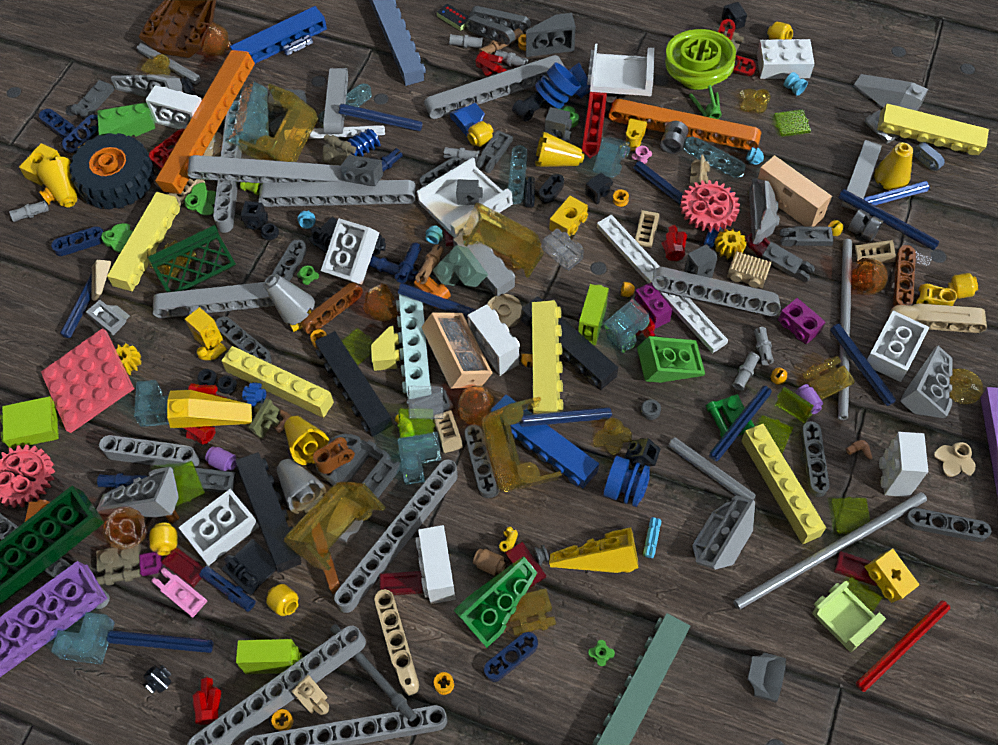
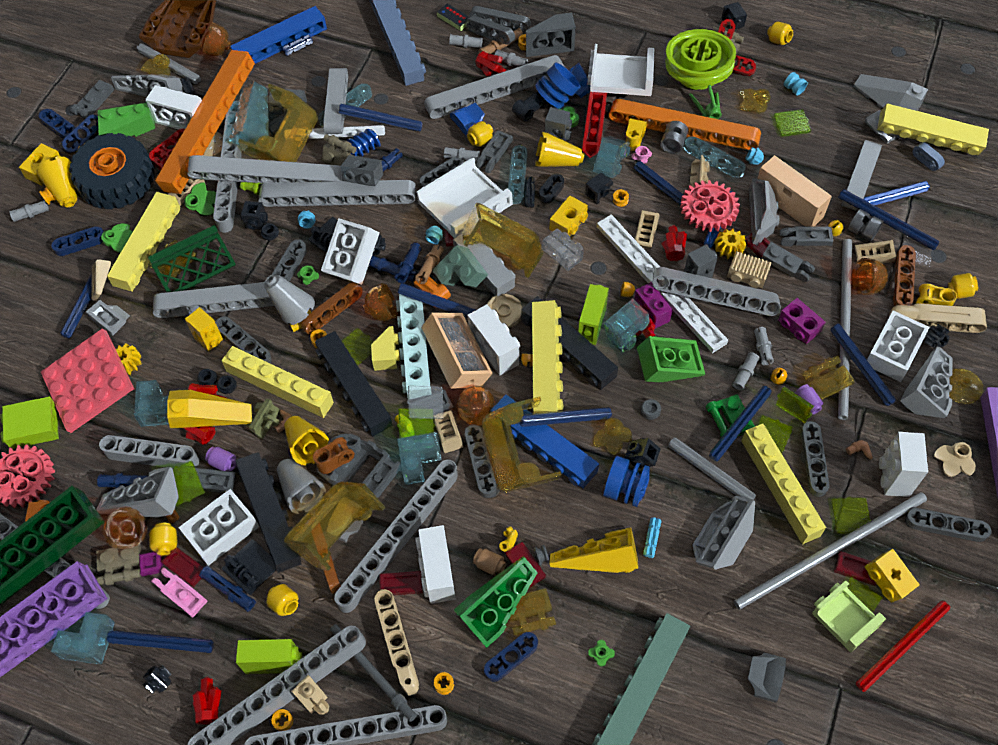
(213, 354): yellow arm -> none
(254, 394): blue gear -> none
(468, 192): dark grey brick -> none
(782, 57): white brick -> none
(895, 167): yellow cone -> none
(937, 336): none -> black gear

